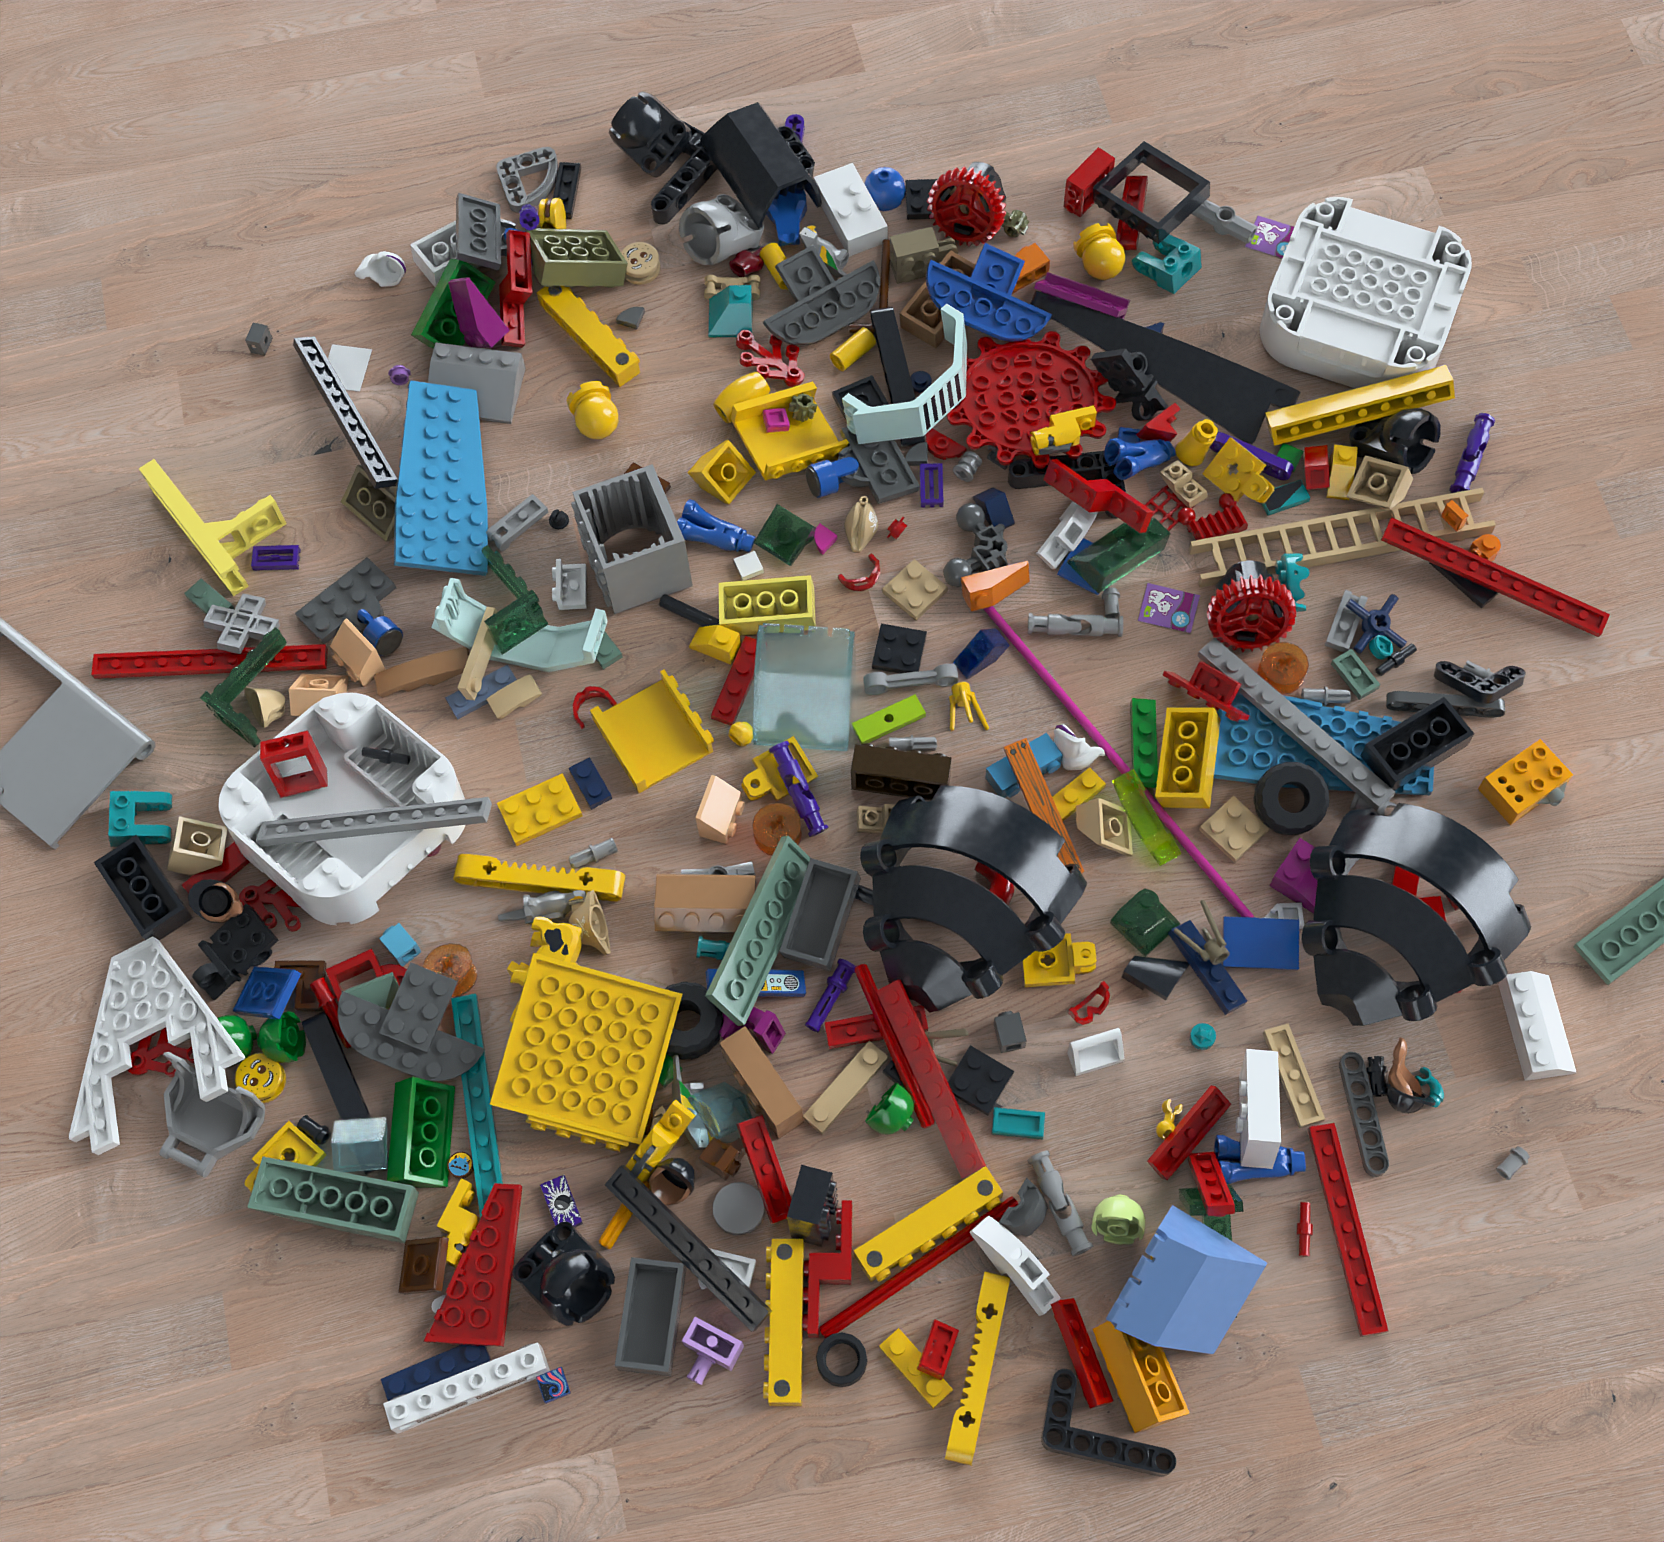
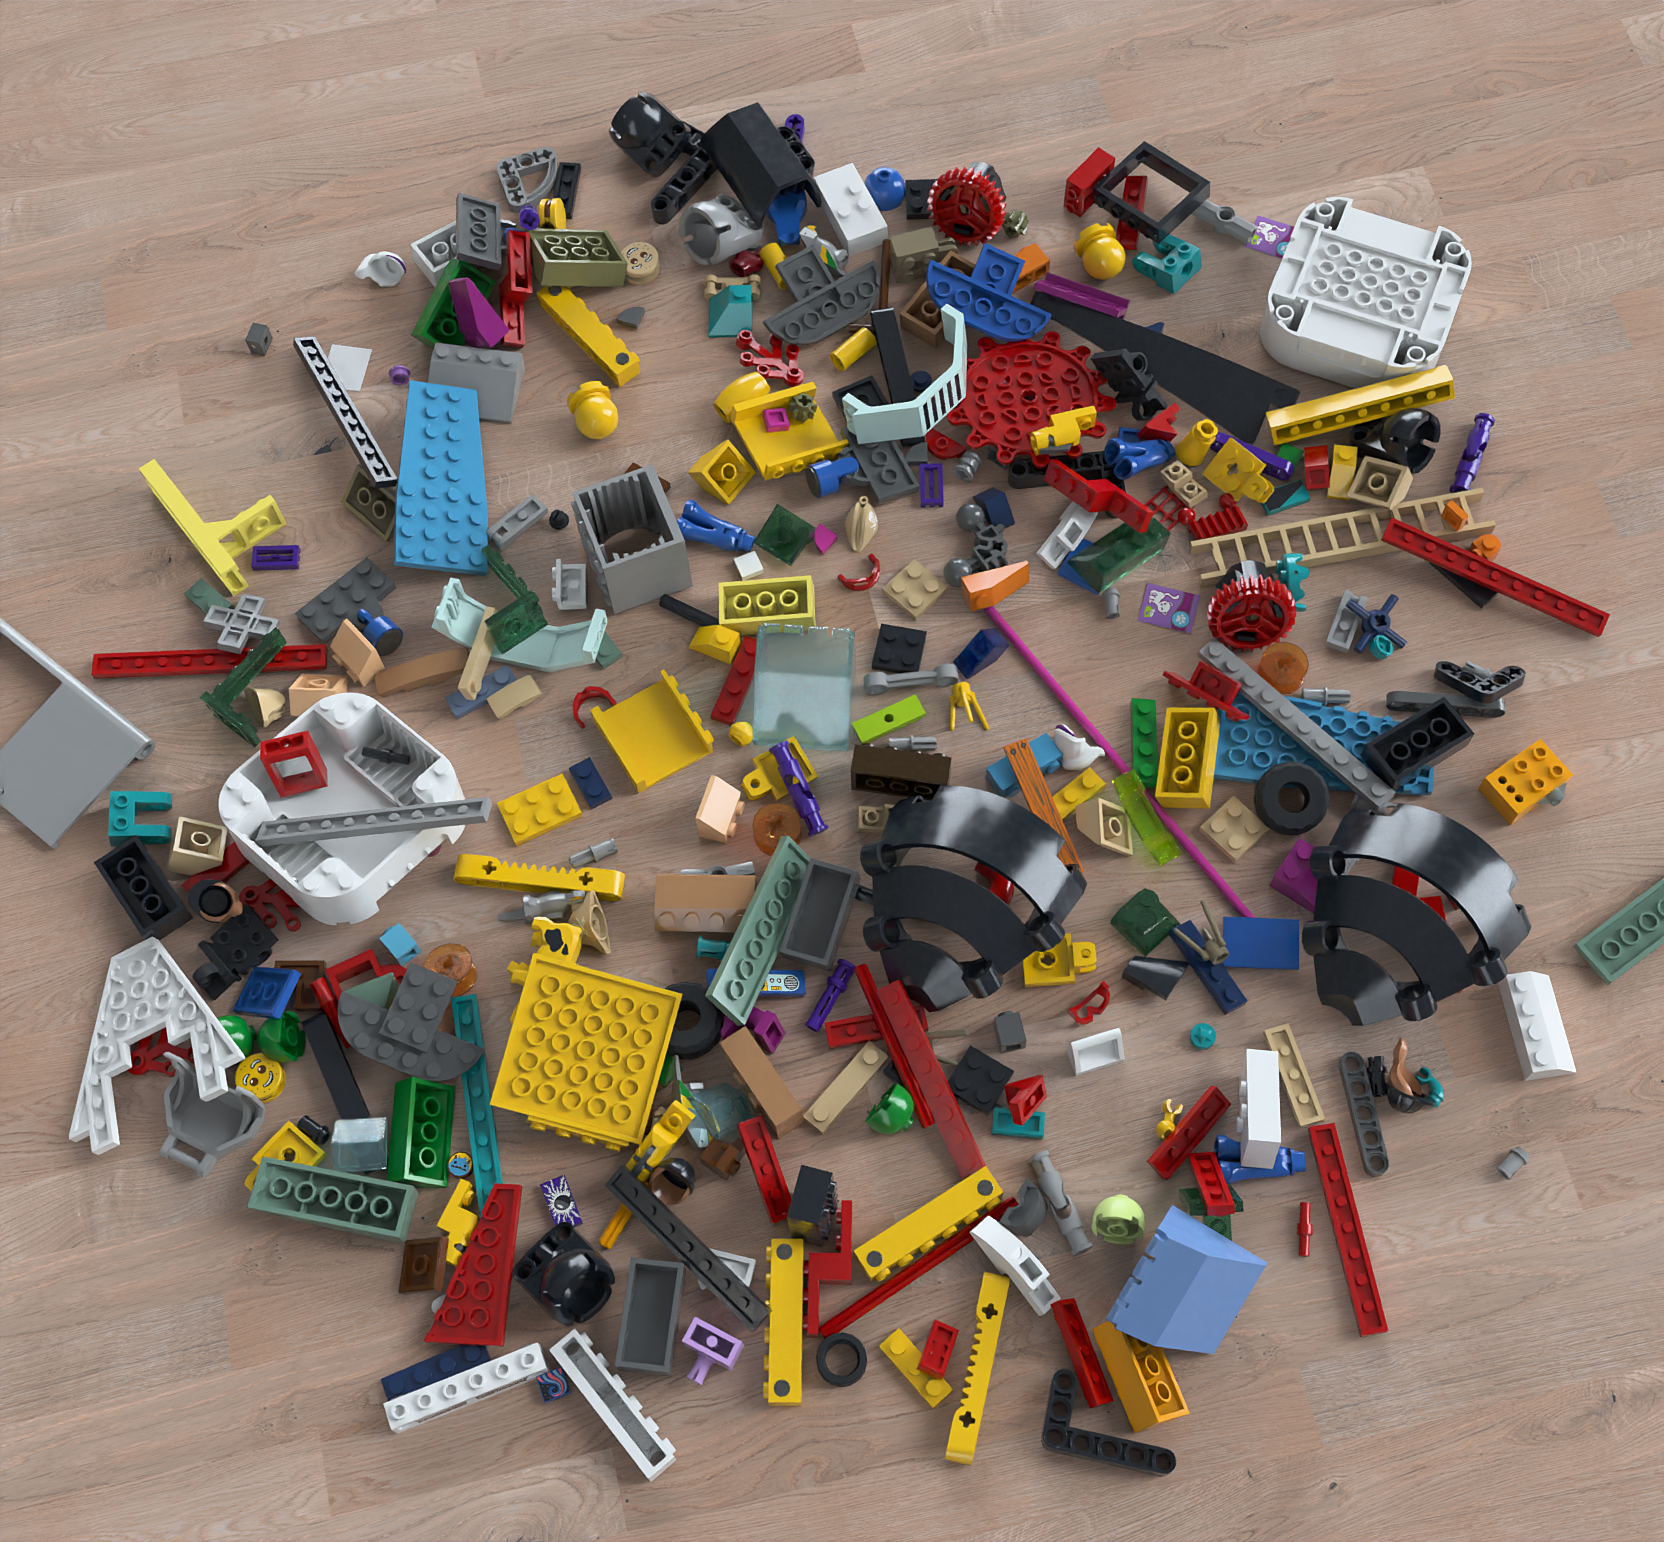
(613, 1405): none -> white piece
(738, 1208): light grey tile -> none
(896, 528): red plate -> none
(1025, 1097): none -> red slope
(1061, 624): light grey piece -> none
(1287, 911): white tile -> none
(1355, 674): sand green plate -> none
(1396, 659): black bar -> none

